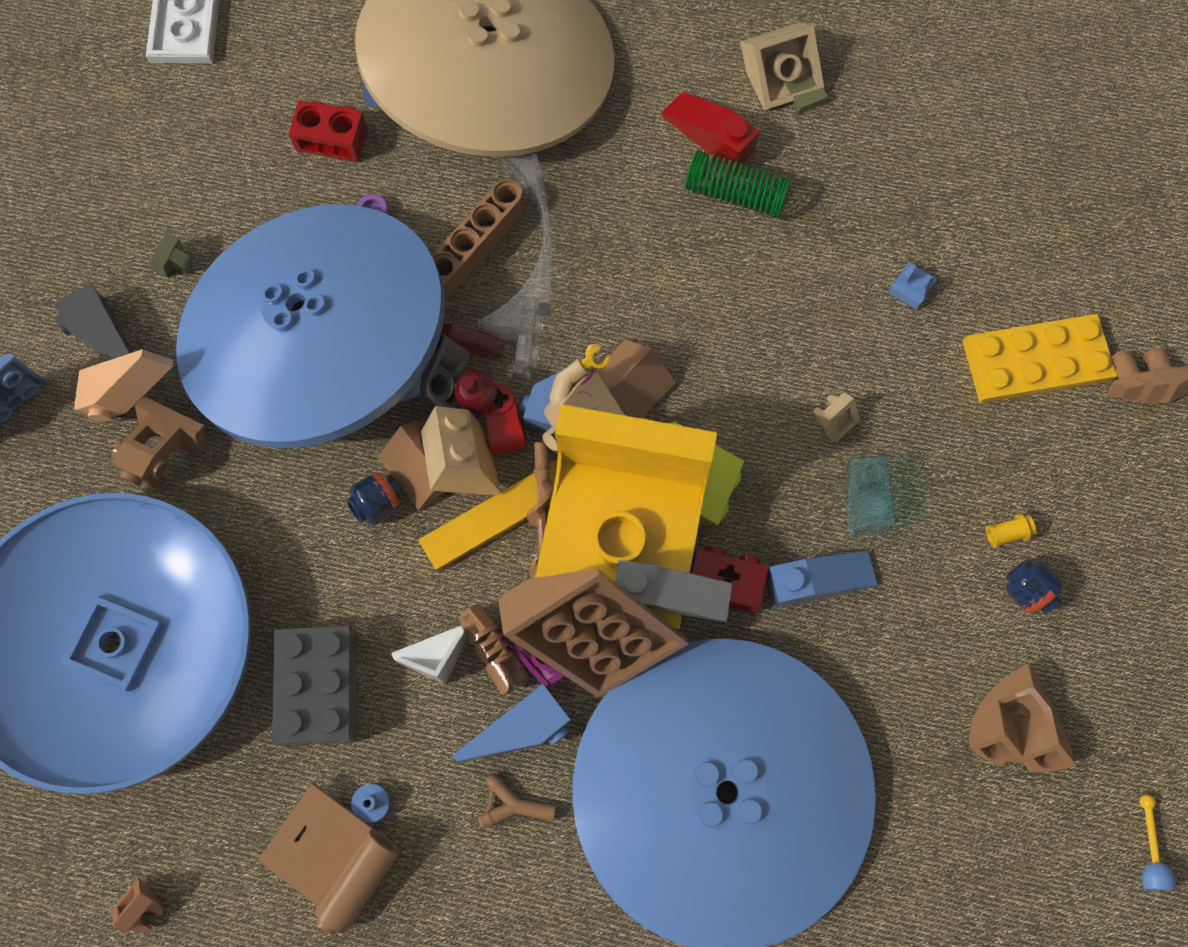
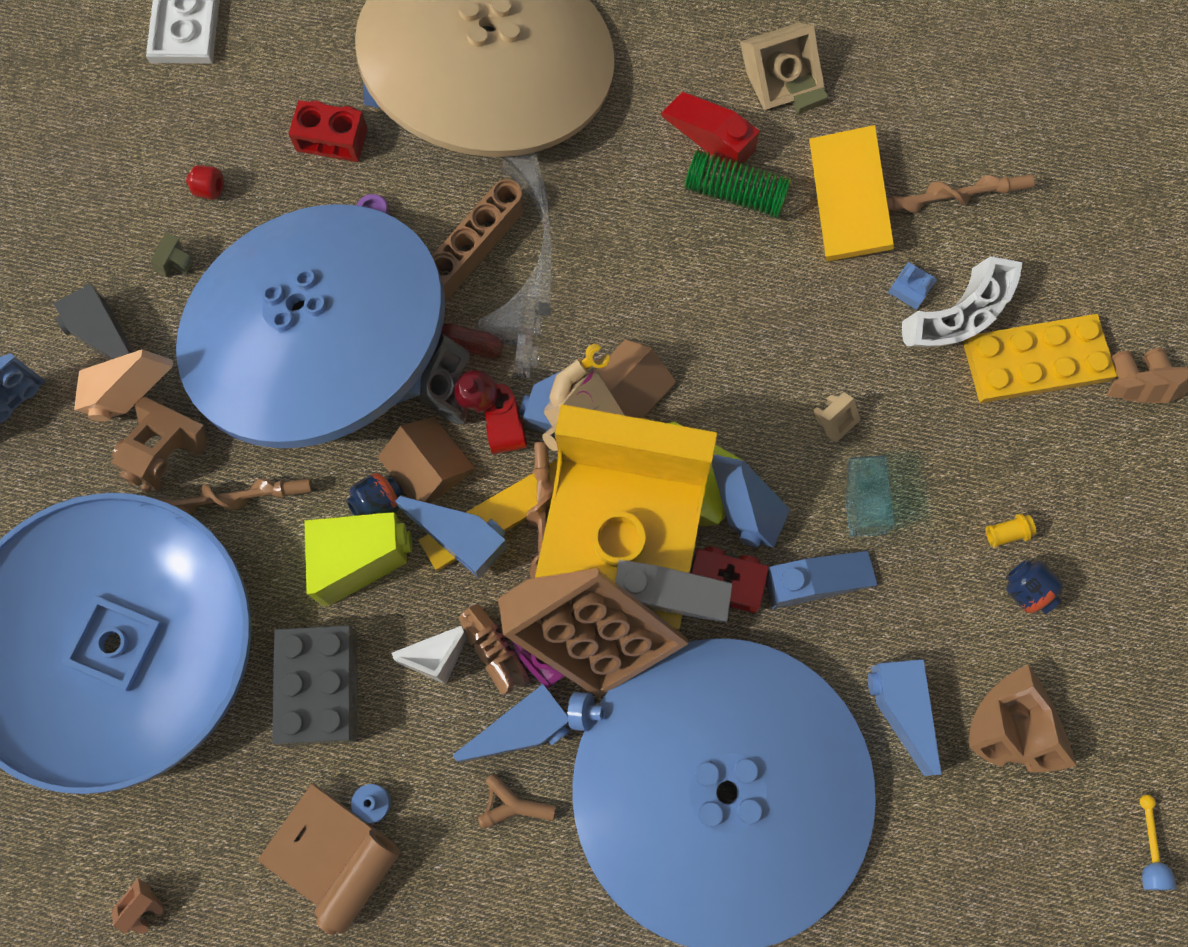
(205, 182): none -> red piece
(238, 499): none -> medium nougat piece
(352, 553): none -> neon yellow slope
(458, 453): tan slope -> none
(460, 533): none -> medium blue slope
(582, 710): none -> medium blue tile
(749, 502): none -> medium blue slope
(851, 193): none -> yellow tile
(905, 703): none -> medium blue slope
(941, 191): none -> medium nougat piece
(986, 295): none -> white brick

